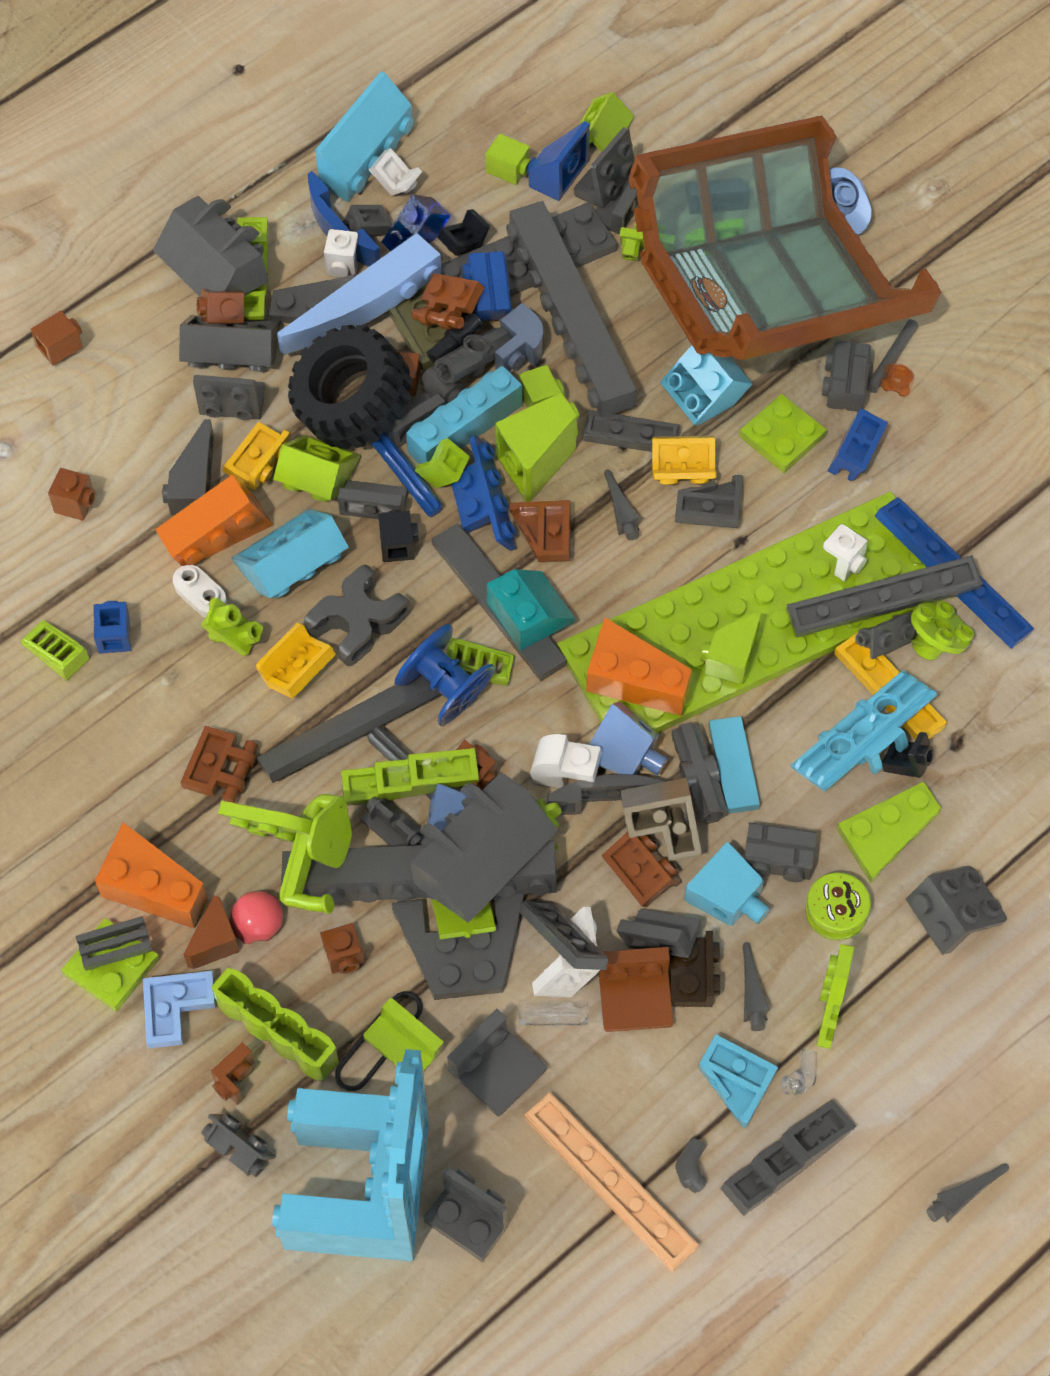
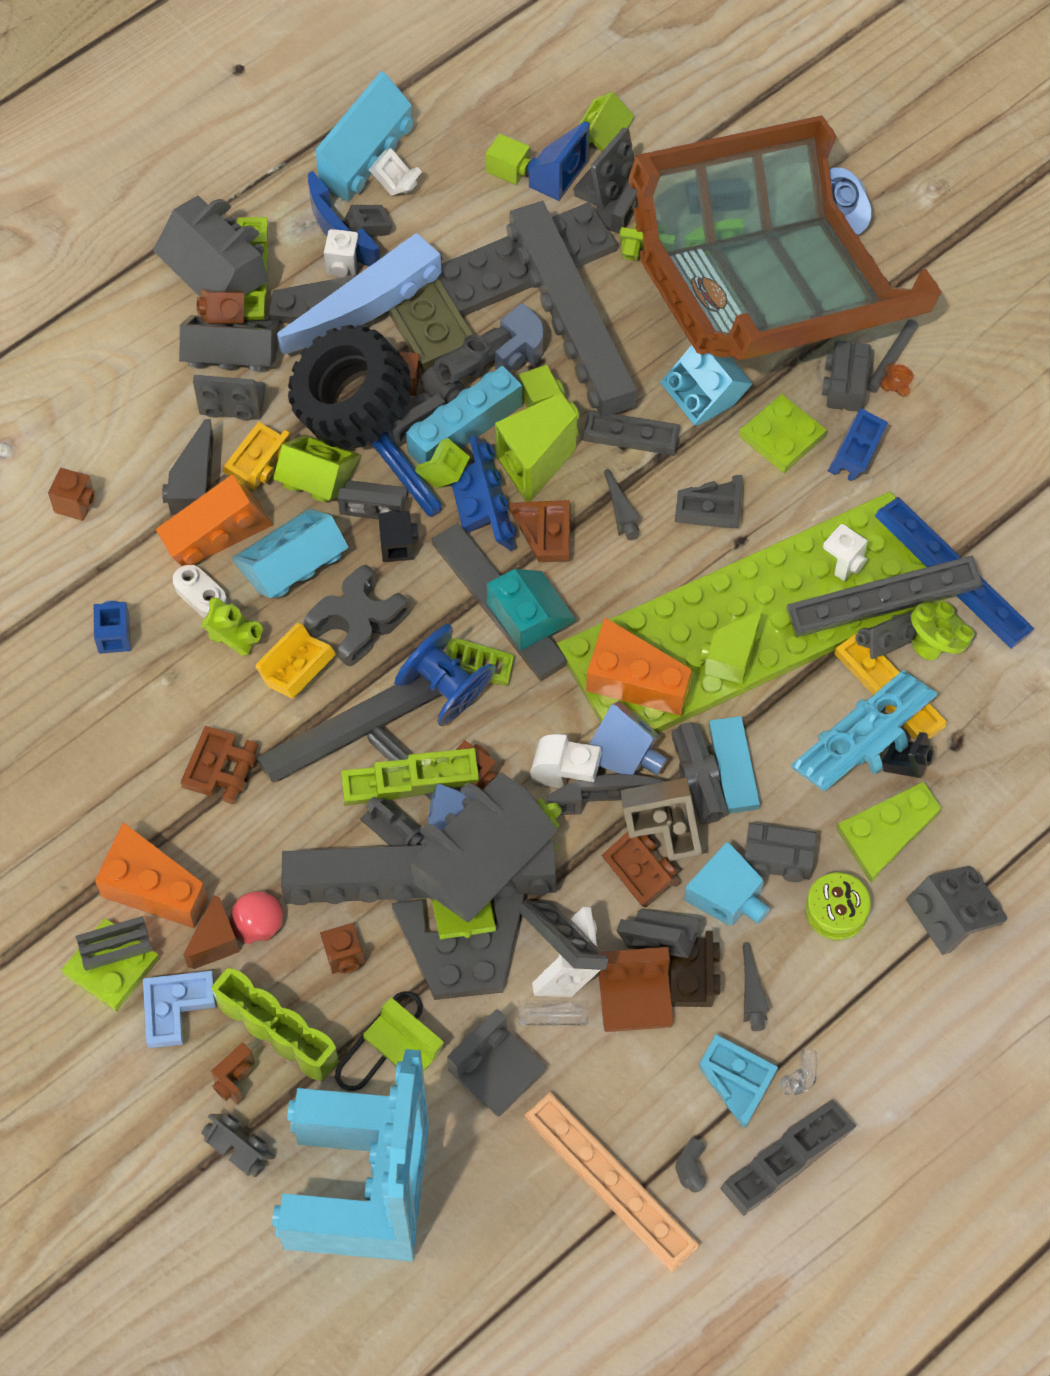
(57, 337): dark orange brick -> none
(71, 664): lime slope -> none
(319, 835): lime plate -> none
(419, 216): clear blue slope -> none
(449, 293): dark orange plate -> none
(454, 337): black pin -> none
(466, 235): black bracket -> none
(468, 1214): dark grey bracket -> none
(490, 272): blue brick -> none
(683, 459): yellow bracket -> none
(833, 992): lime wing -> none
(954, 1199): dark grey piece -> none

